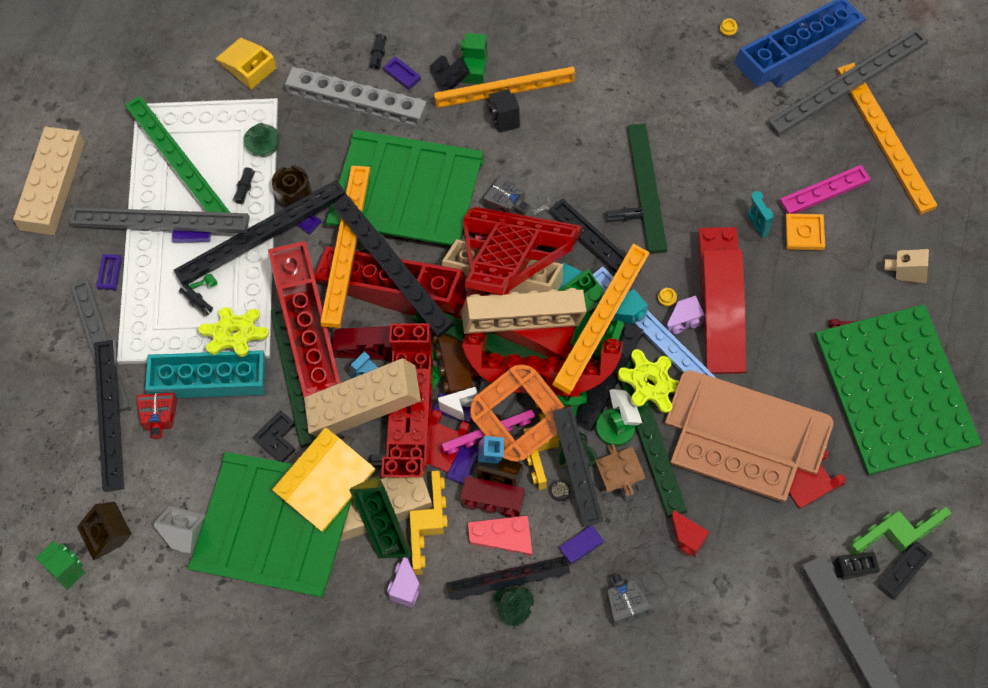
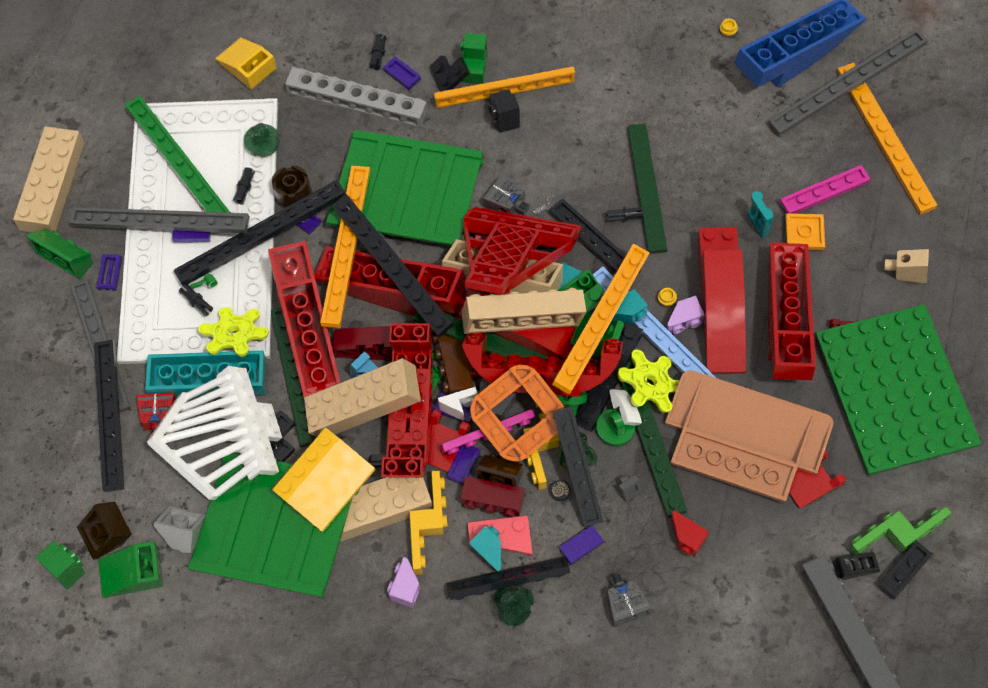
(61, 252): none -> green slope
(131, 570): none -> green slope
(252, 427): none -> white plate
(380, 519): dark green slope -> none
(489, 546): none -> teal slope
(491, 449): dark azure brick -> none
(620, 469): medium nougat plate -> none
(790, 312): none -> red slope

